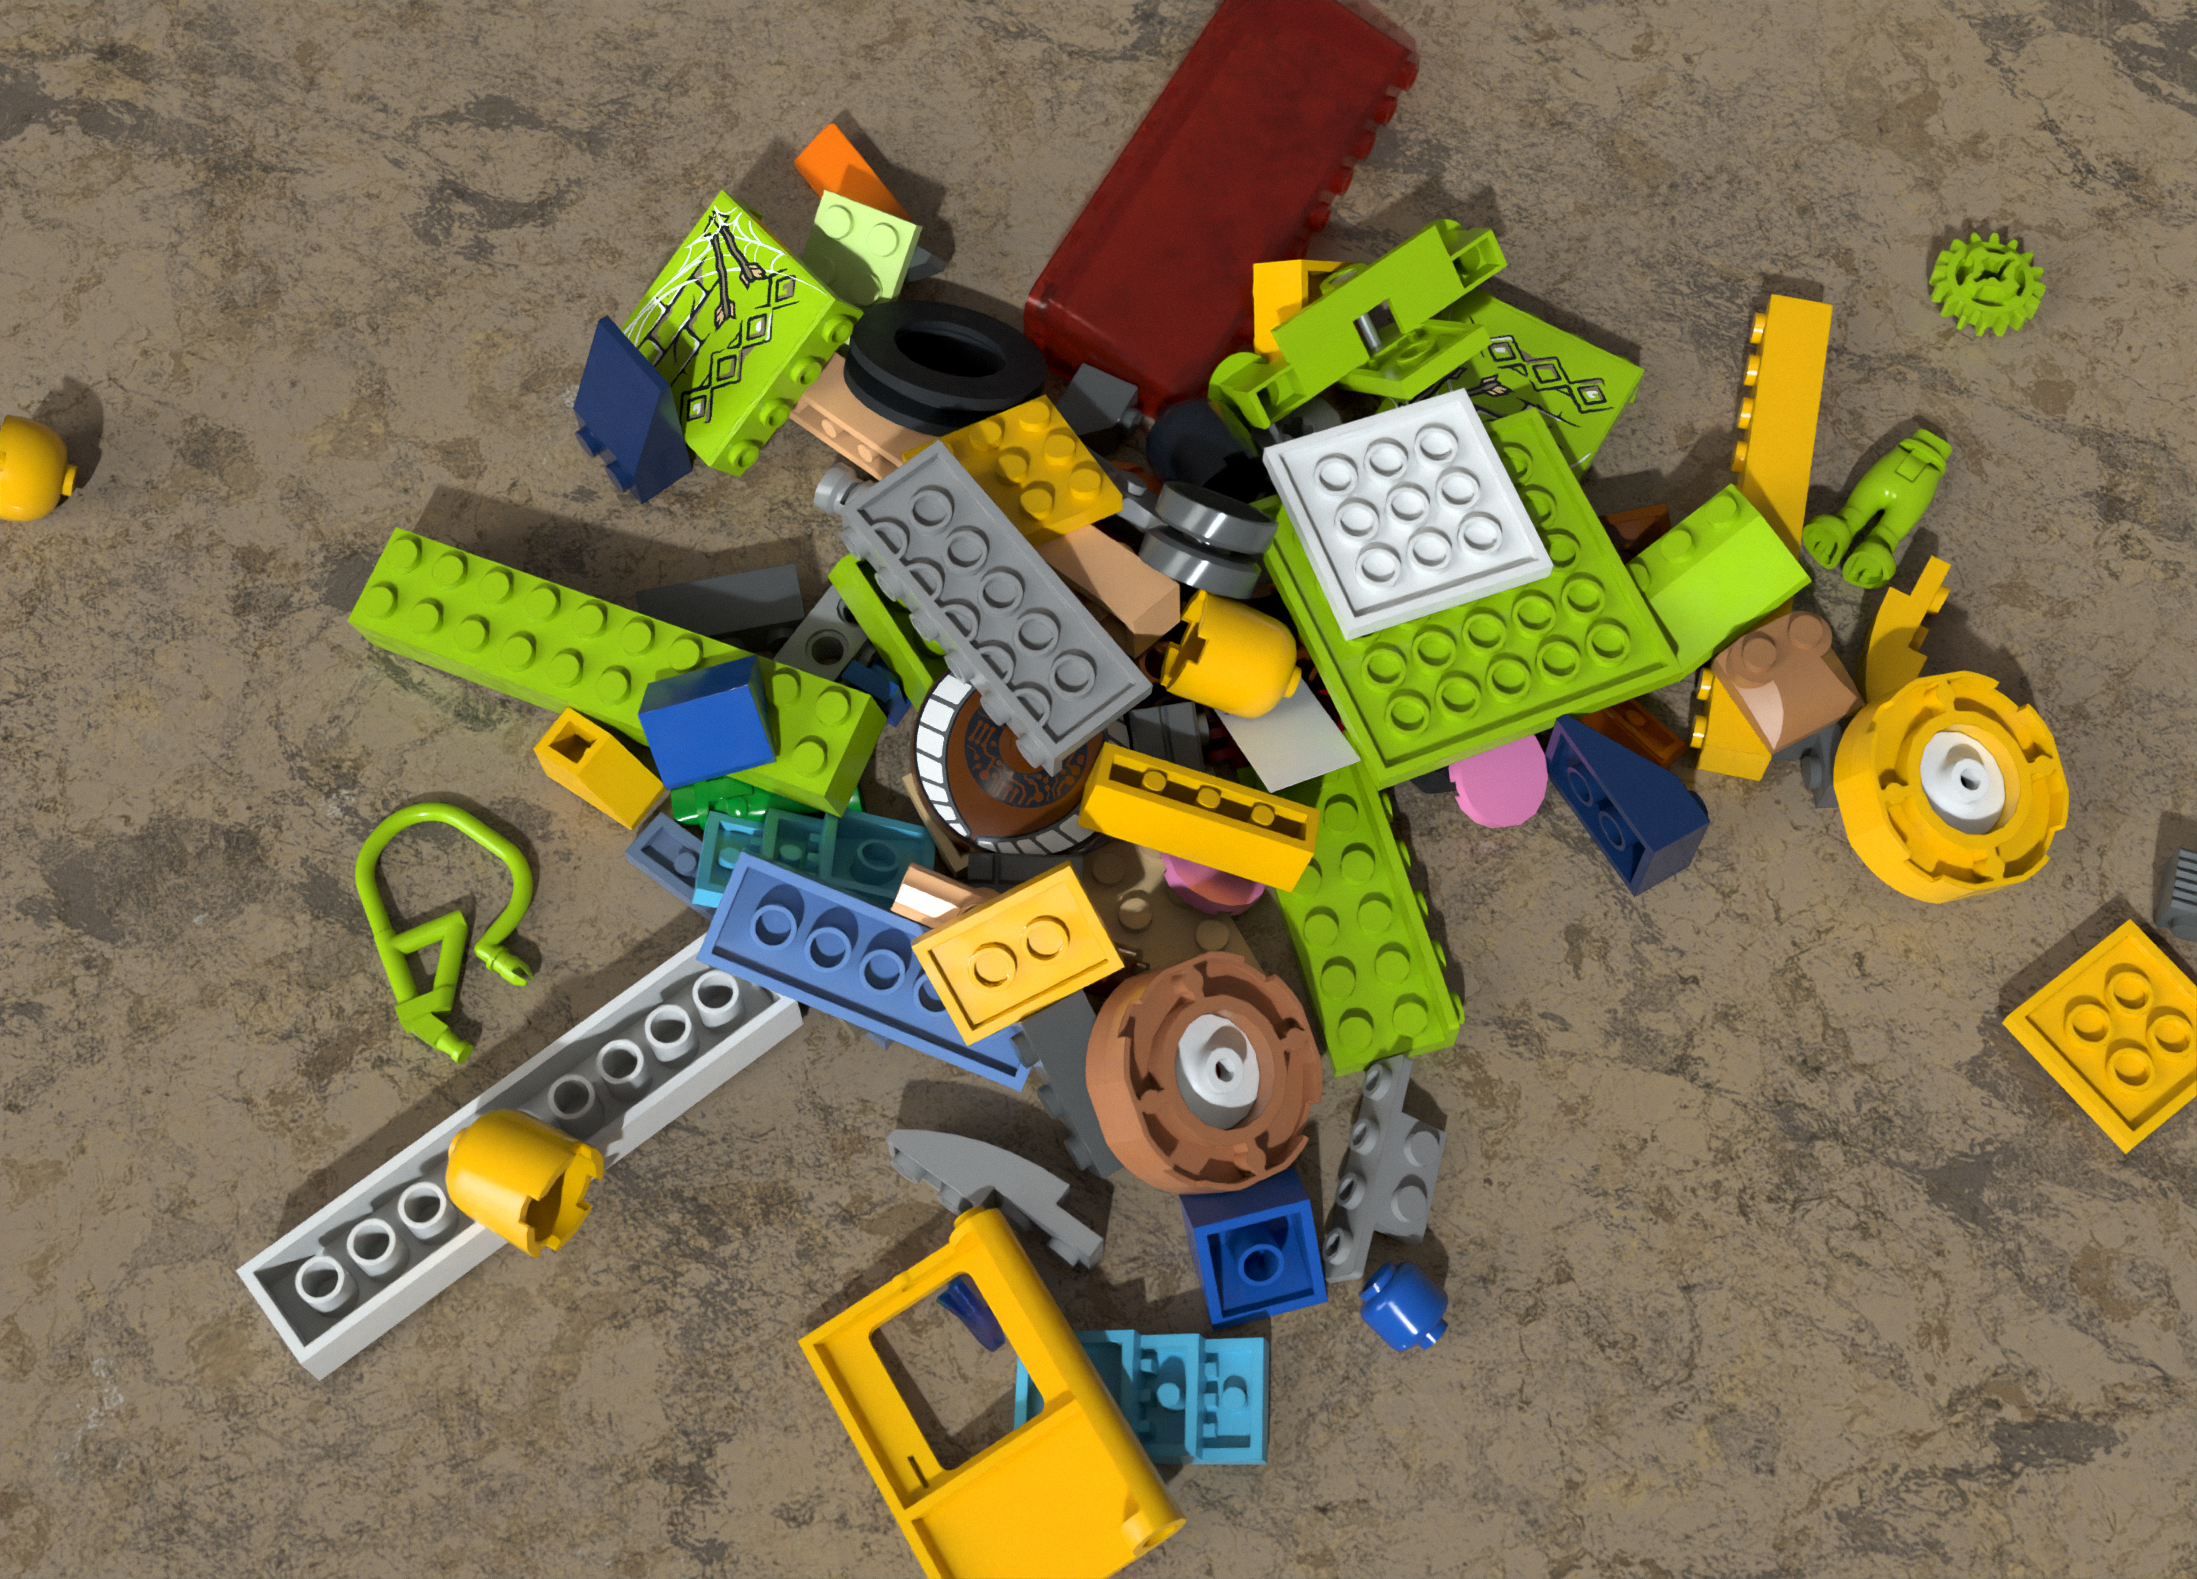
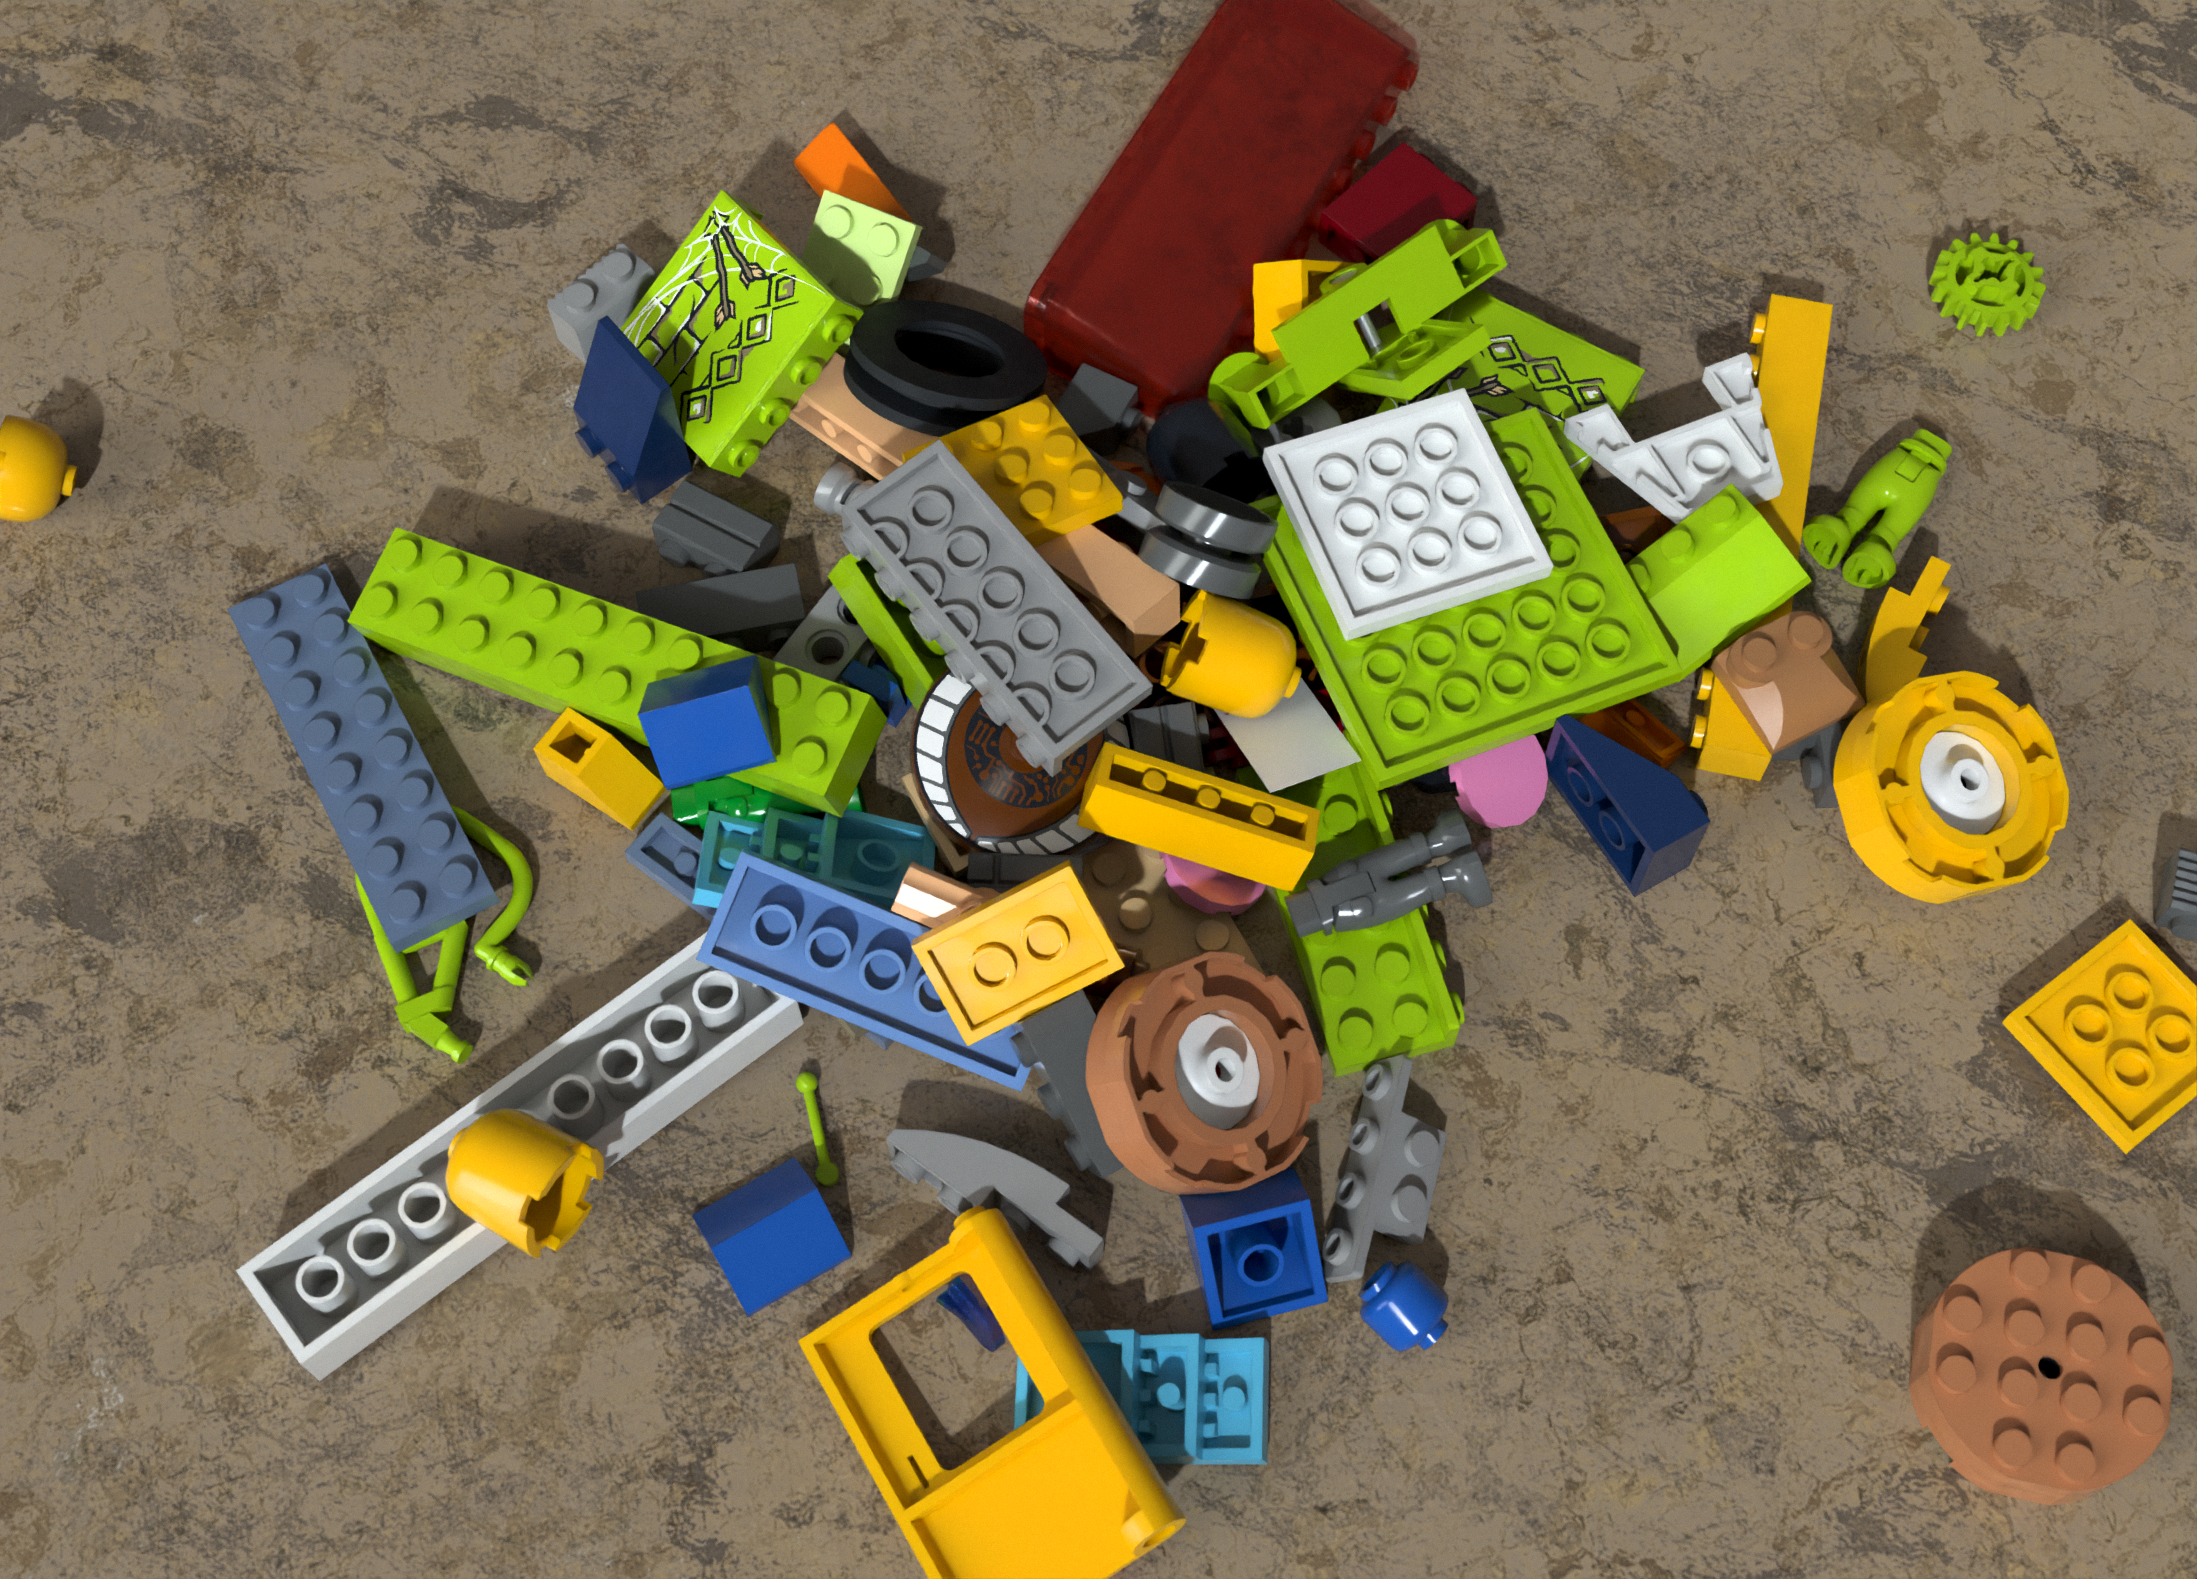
(363, 759): none -> sand blue plate
(608, 289): none -> light grey brick
(713, 534): none -> dark grey brick
(772, 1236): none -> blue slope
(826, 1172): none -> lime hinge
(1360, 891): none -> dark grey piece
(1392, 206): none -> dark red panel
(1696, 460): none -> white wing
(2041, 1376): none -> nougat piece

